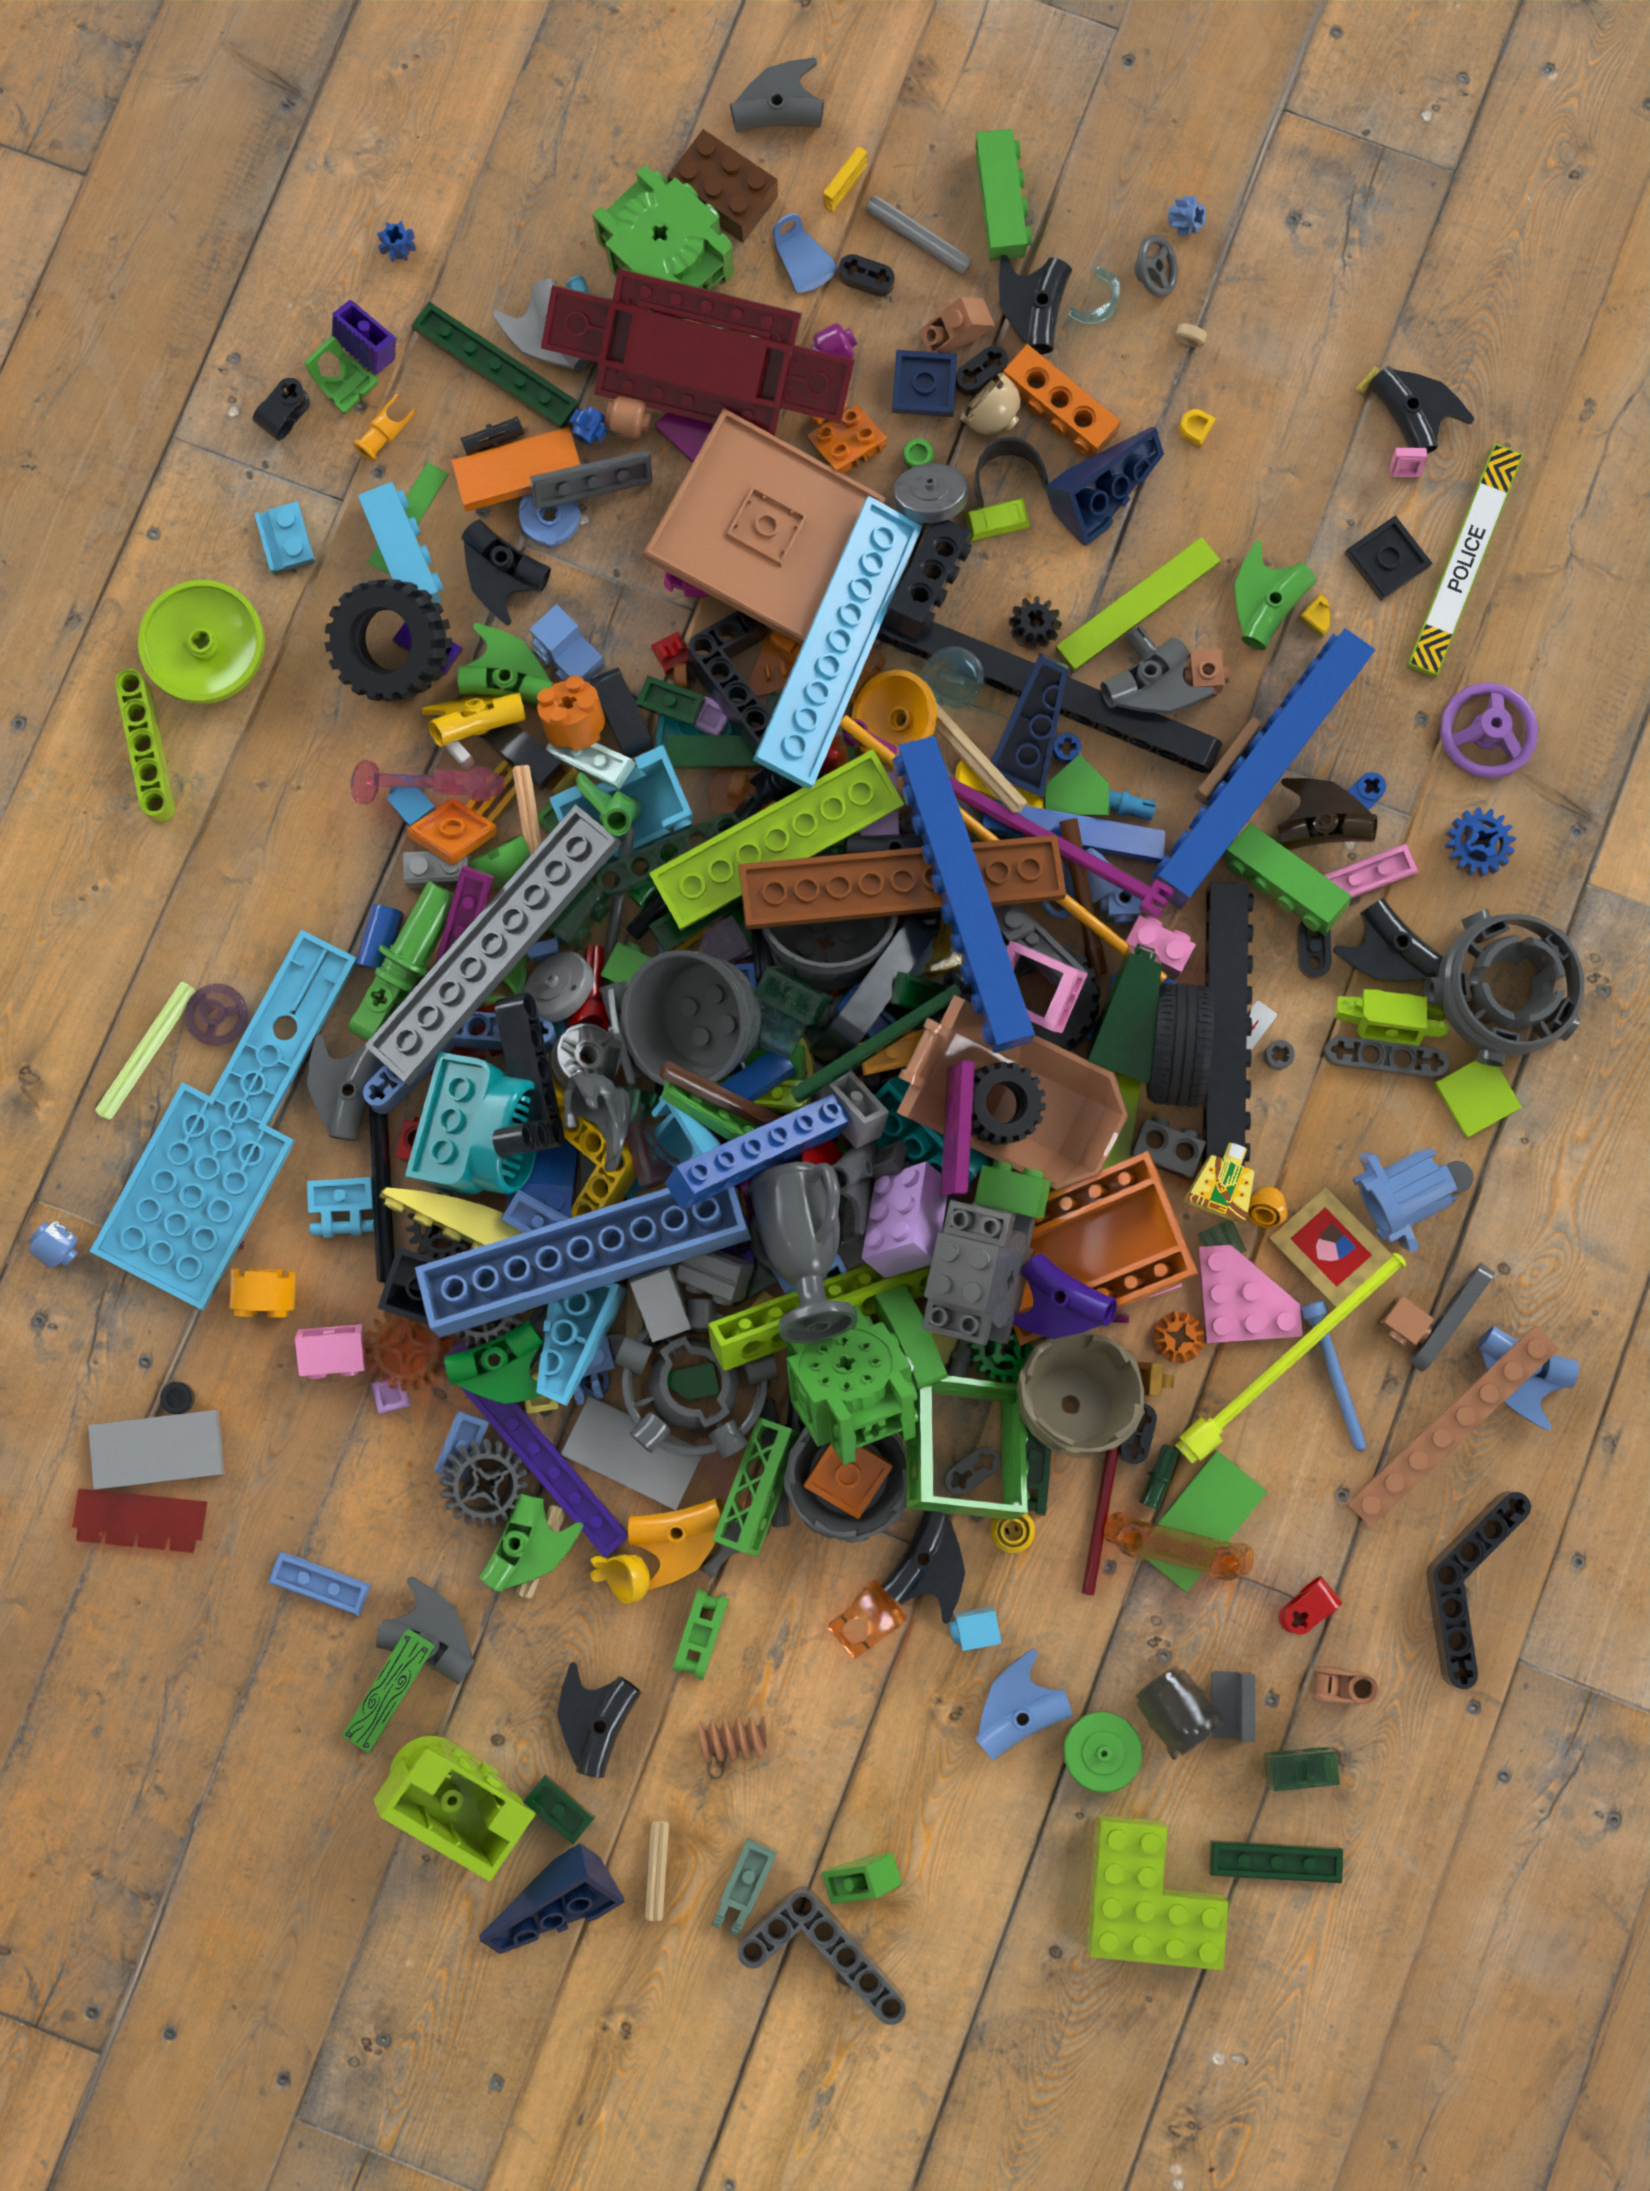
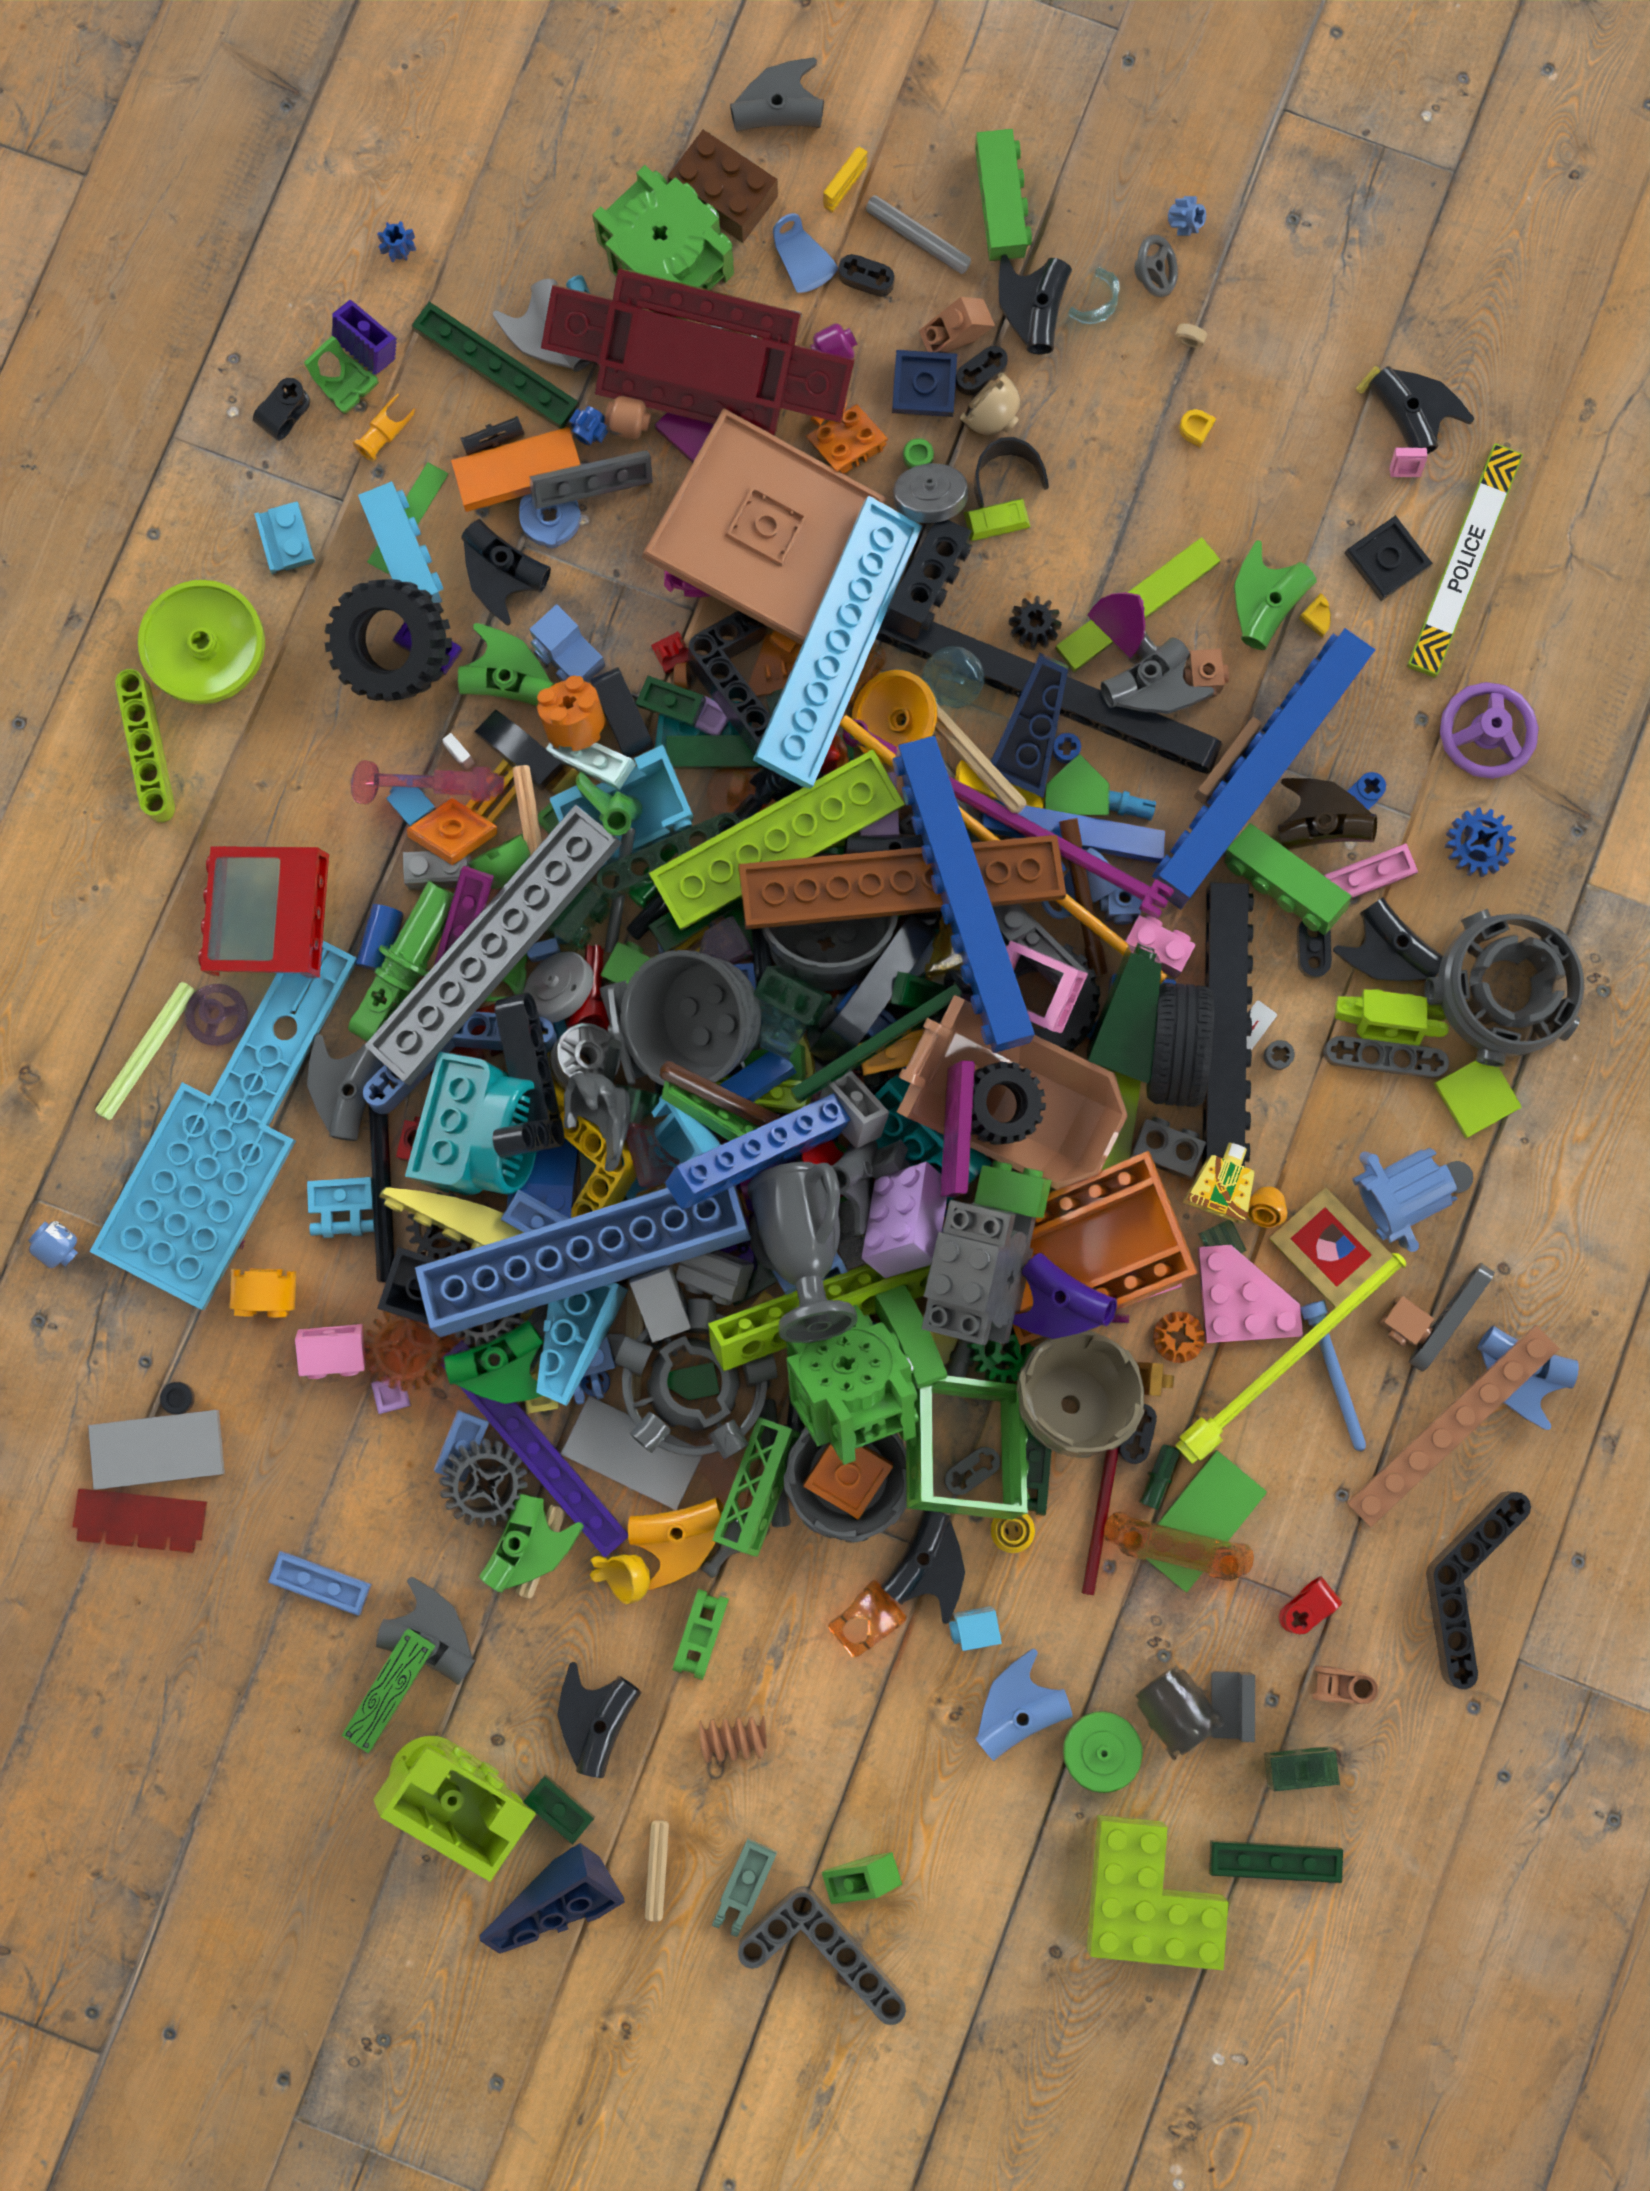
(264, 910): none -> panel
(472, 716): yellow pin -> none
(1032, 366): orange brick -> none
(1096, 488): dark blue wedge -> none
(1121, 619): none -> magenta shield

